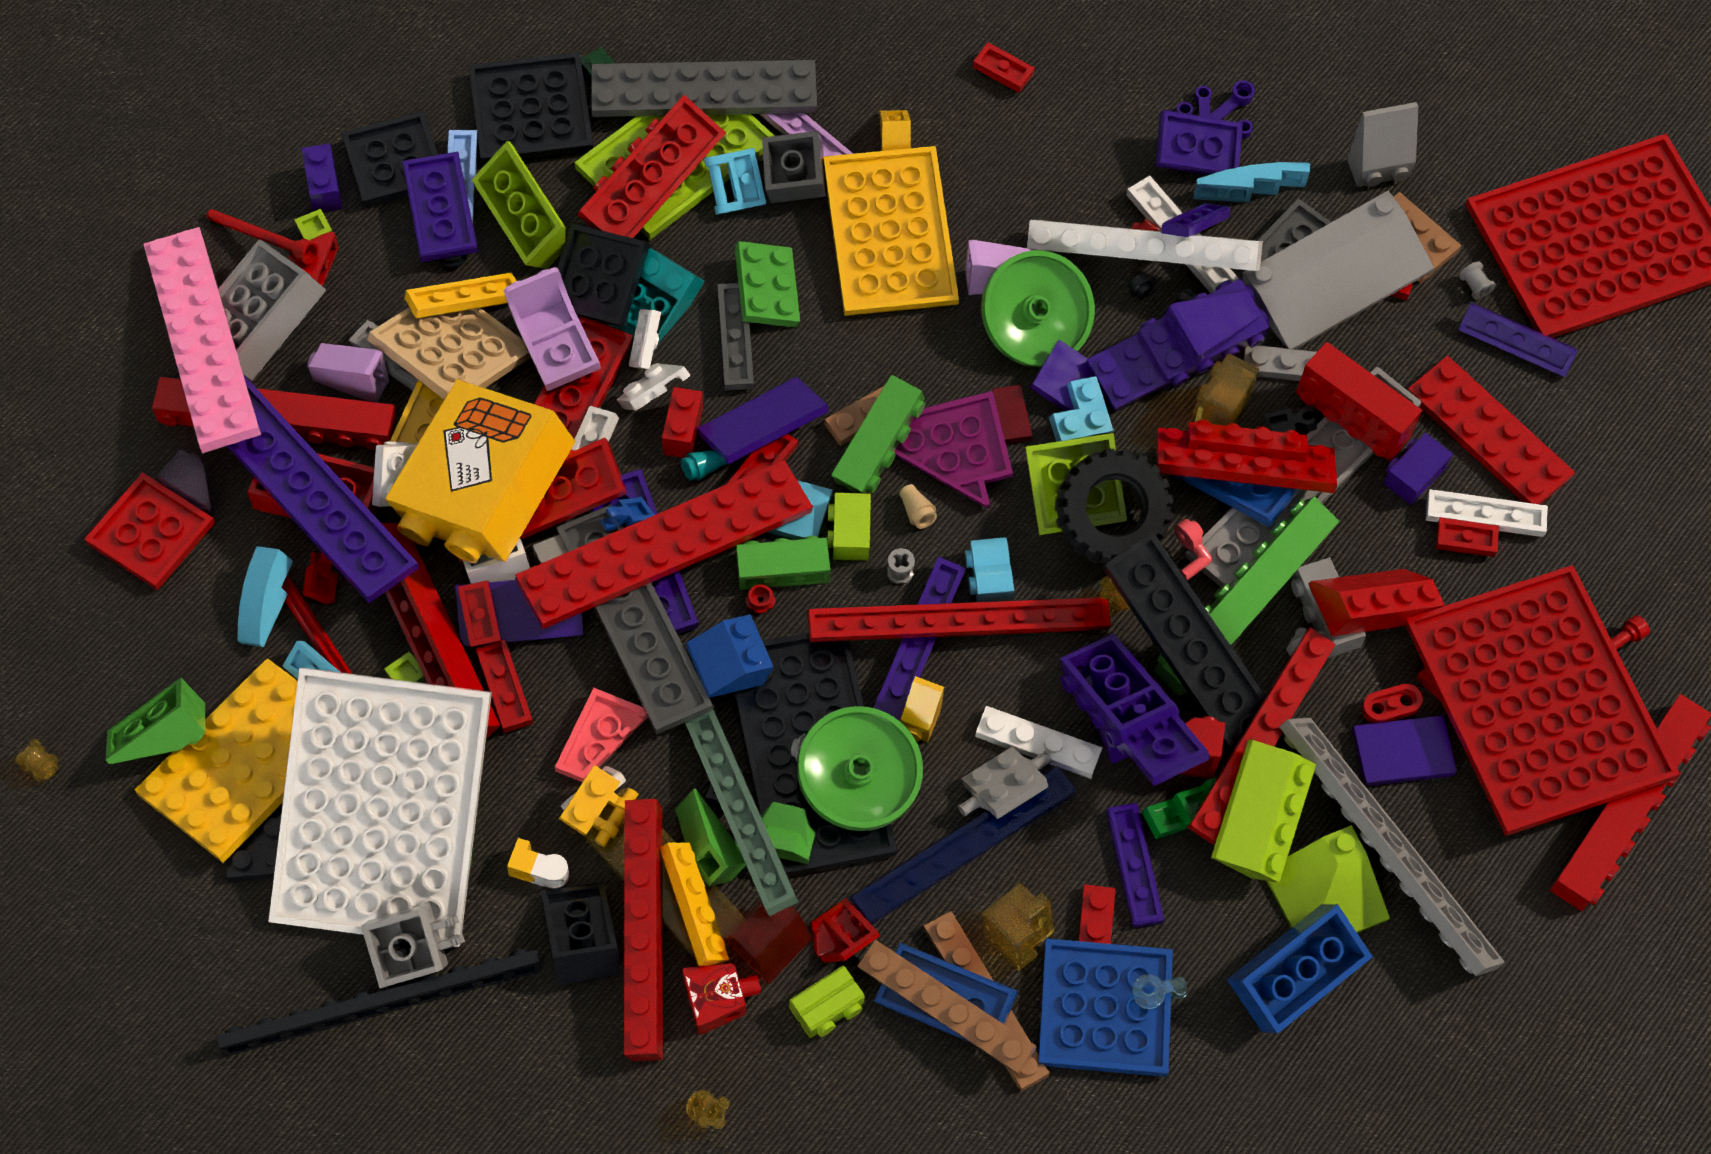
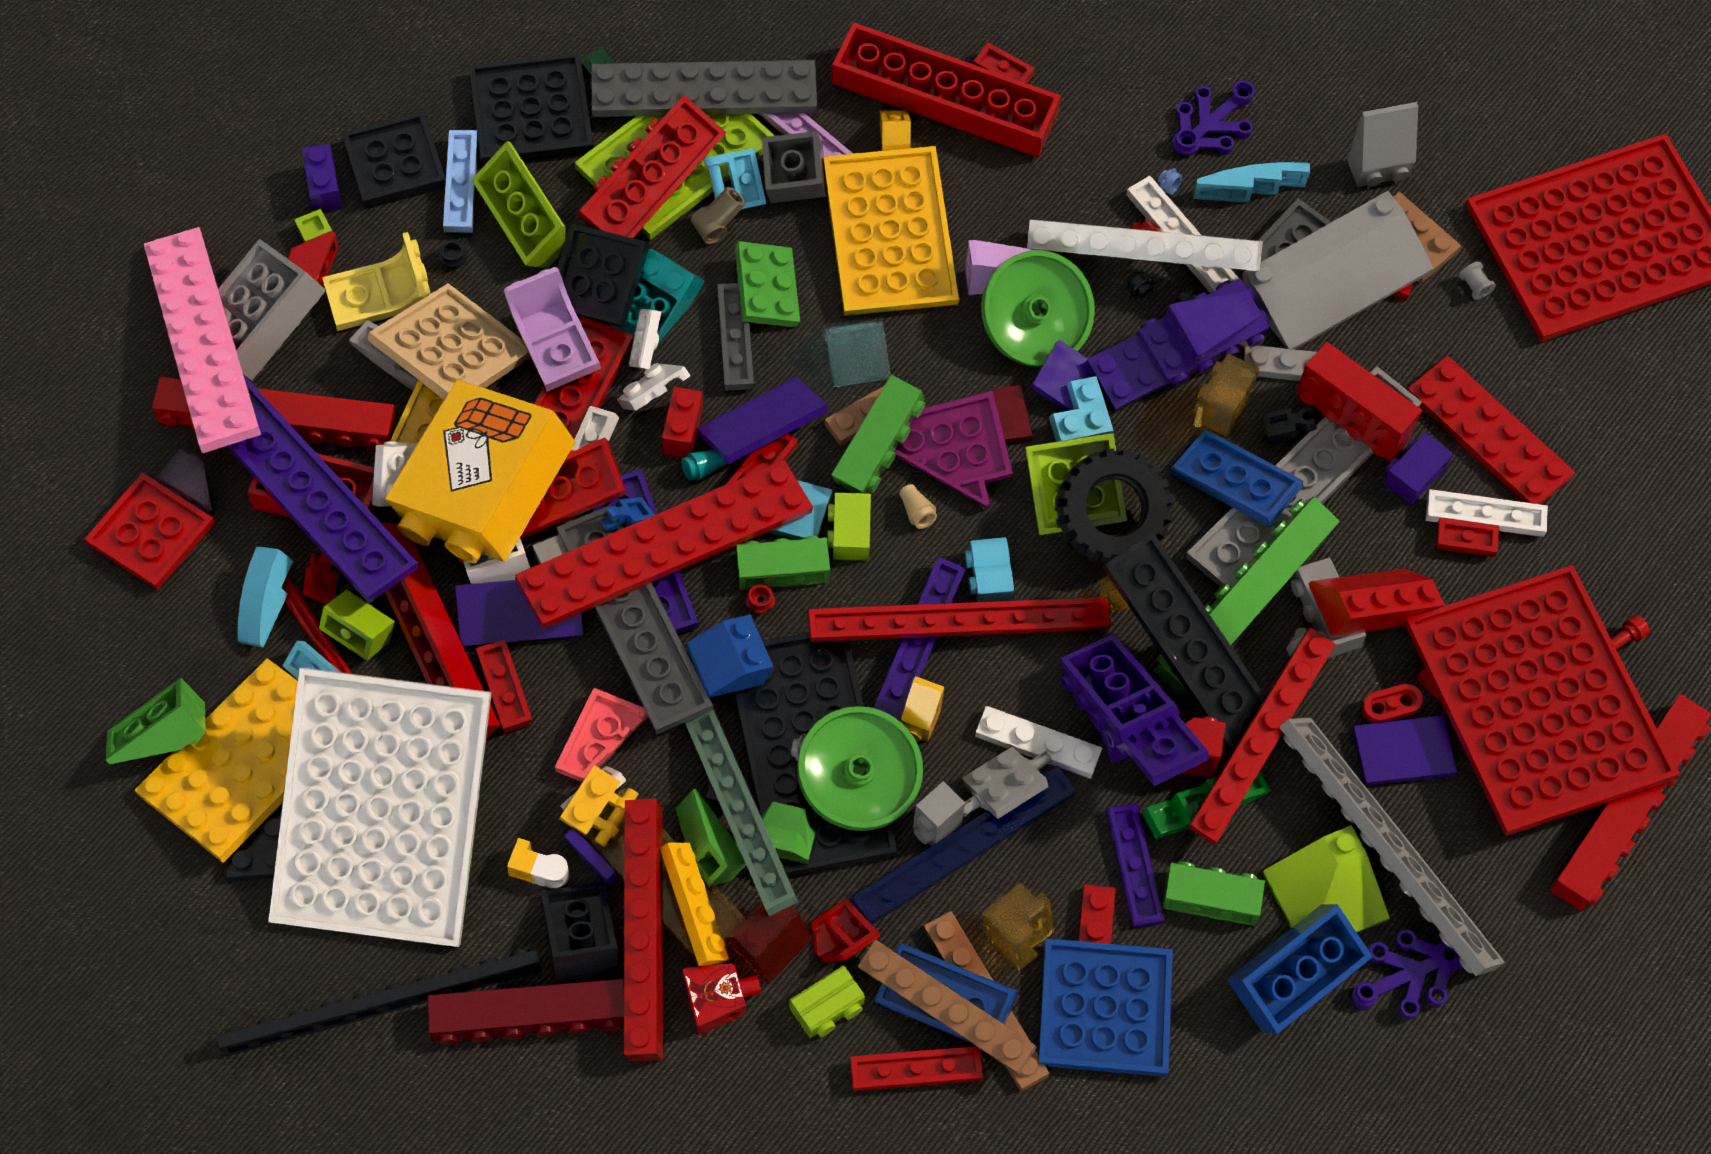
(37, 761): clear yellow brick -> none
(302, 250): red piece -> none
(350, 370): lavender slope -> none
(356, 624): none -> lime brick
(378, 289): none -> light yellow bracket
(405, 669): lime plate -> none
(417, 927): light grey hinge -> none
(439, 206): dark purple tile -> none
(458, 295): yellow plate -> none
(479, 613): red plate -> none
(526, 1011): none -> dark red brick
(591, 857): none -> dark purple tile
(706, 1109): clear yellow brick -> none
(712, 219): none -> dark tan piece
(857, 353): none -> clear light blue bracket
(904, 563): light grey bush -> none
(916, 1068): none -> red plate
(938, 815): none -> light grey brick
(945, 89): none -> red brick
(1153, 1000): clear light blue plate -> none
(1169, 181): none -> medium blue plate
(1190, 536): coral plate -> none
(1195, 220): dark purple tile -> none
(1197, 143): dark purple tile -> none
(1213, 893): none -> bright green brick
(1246, 456): red plate -> none
(1263, 811): lime slope -> none
(1411, 971): none -> dark purple plant
(1518, 339): dark purple plate -> none

